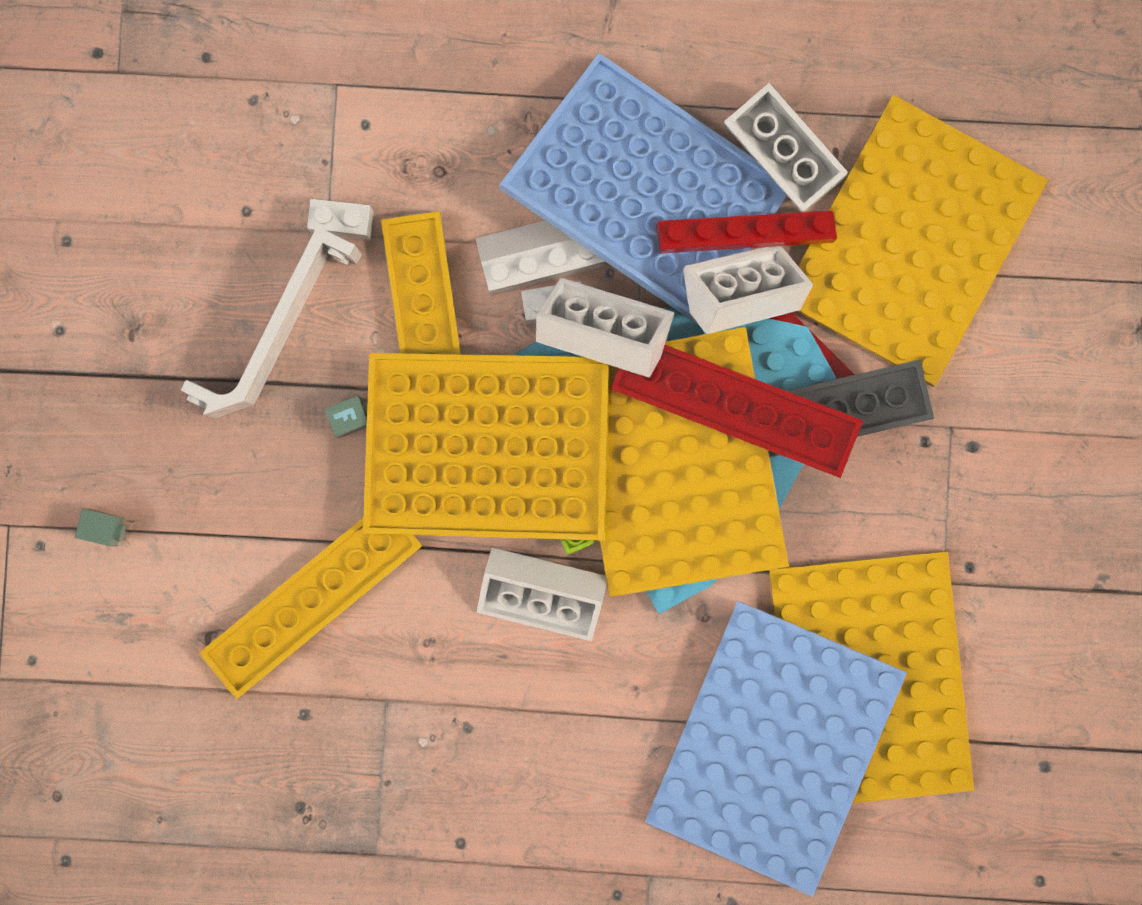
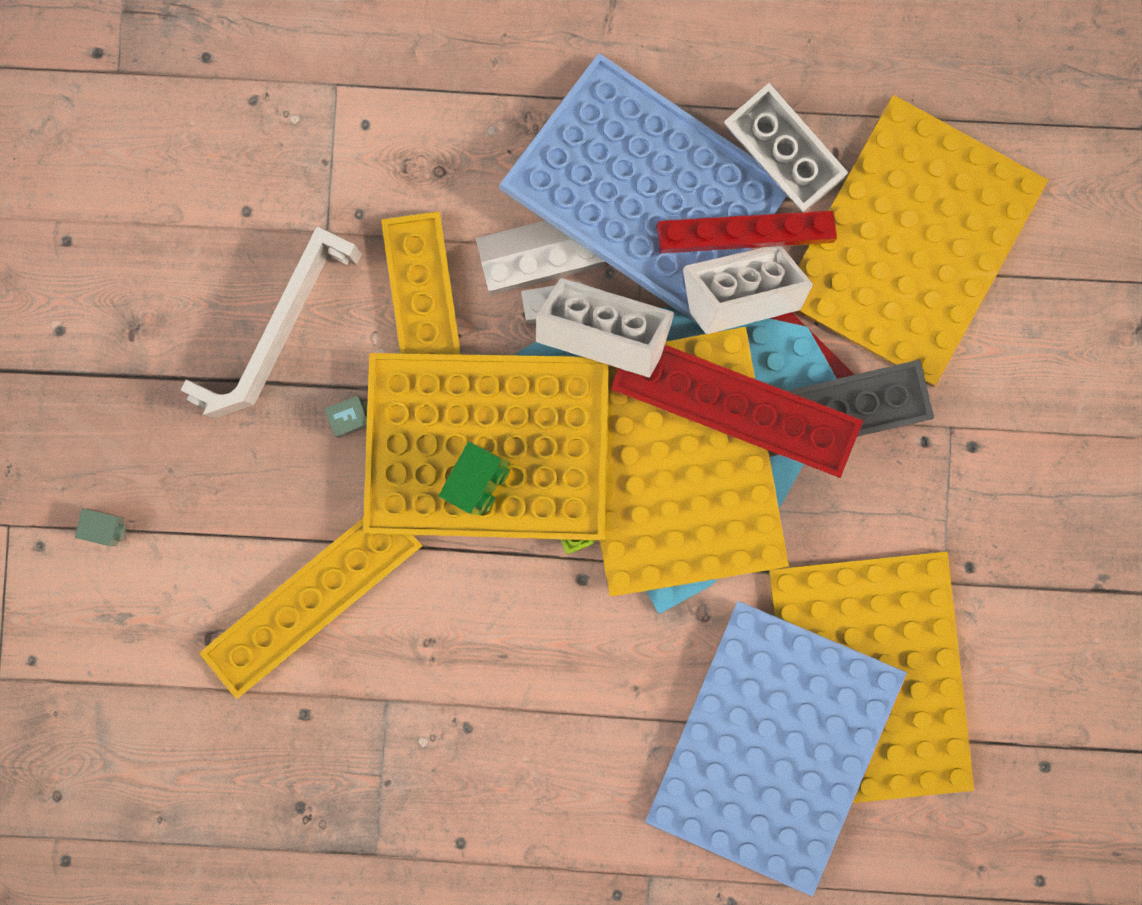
(341, 219): white brick -> none
(475, 479): none -> green brick
(541, 594): white slope -> none

